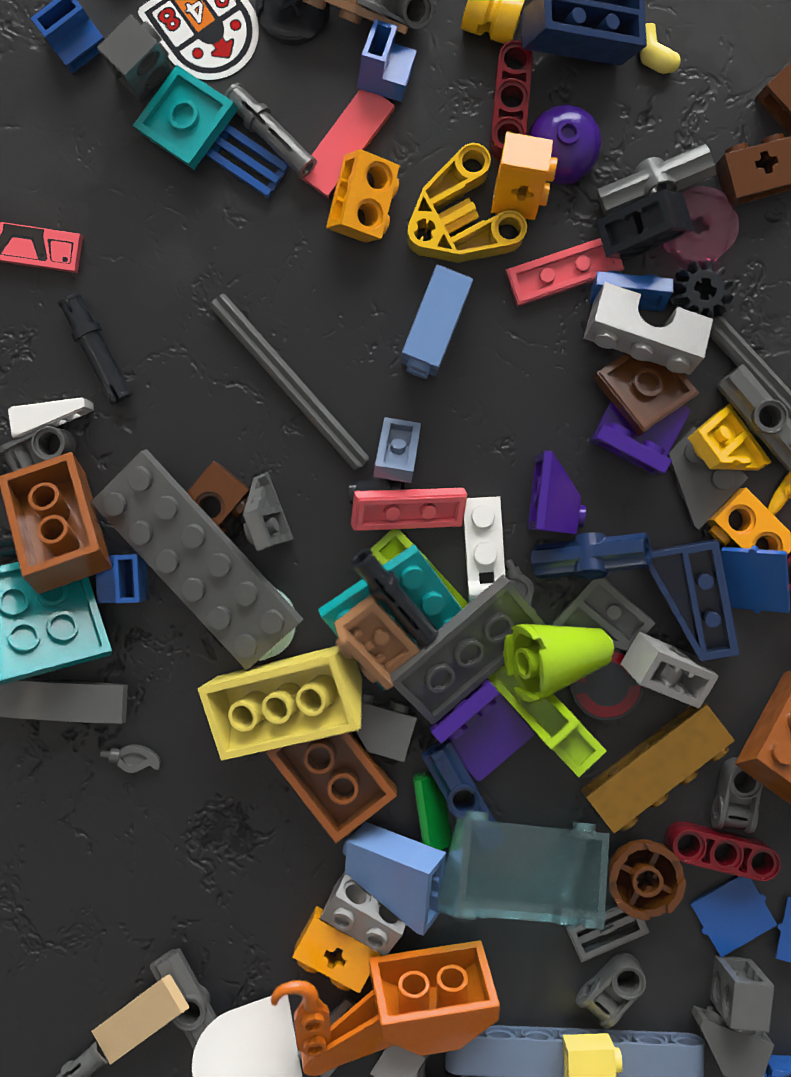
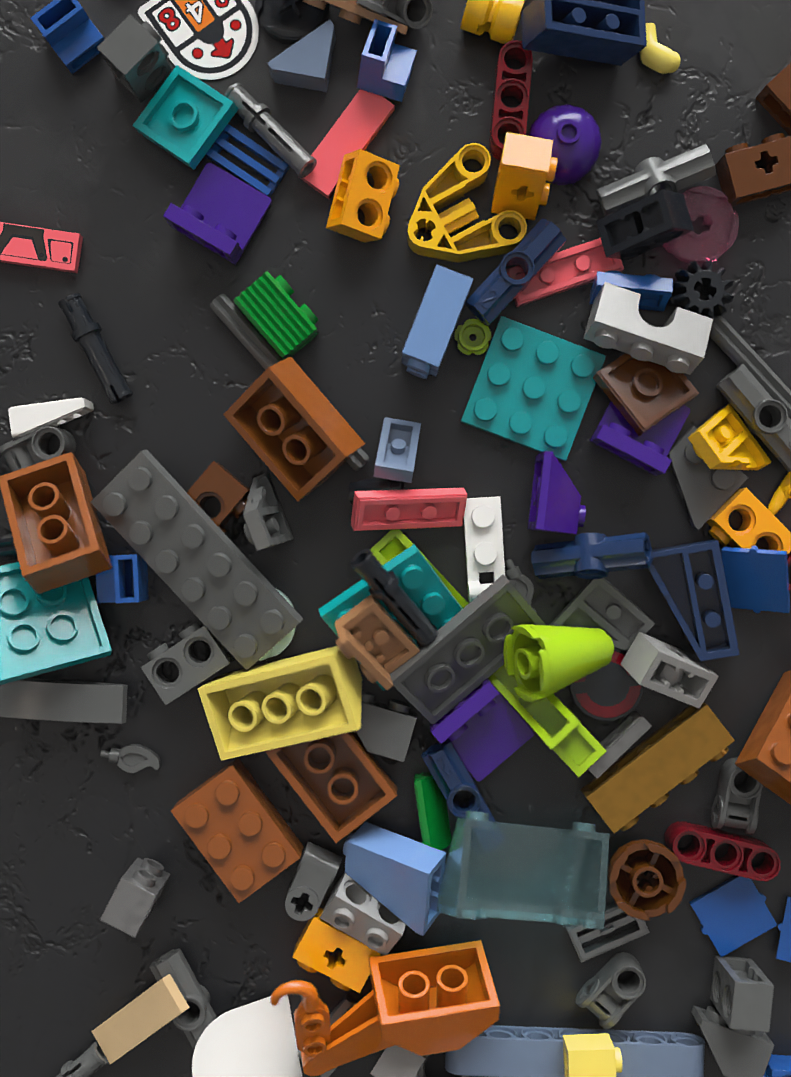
(135, 896): none -> flat silver brick
(191, 669): none -> dark grey brick
(220, 213): none -> dark purple bracket
(238, 830): none -> dark orange brick
(276, 315): none -> green brick
(293, 428): none -> dark orange brick
(307, 61): none -> sand blue slope
(312, 876): none -> dark grey piece
(475, 327): none -> lime plate
(529, 254): none -> dark blue piece
(533, 388): none -> teal plate
(620, 741): none -> flat silver tile

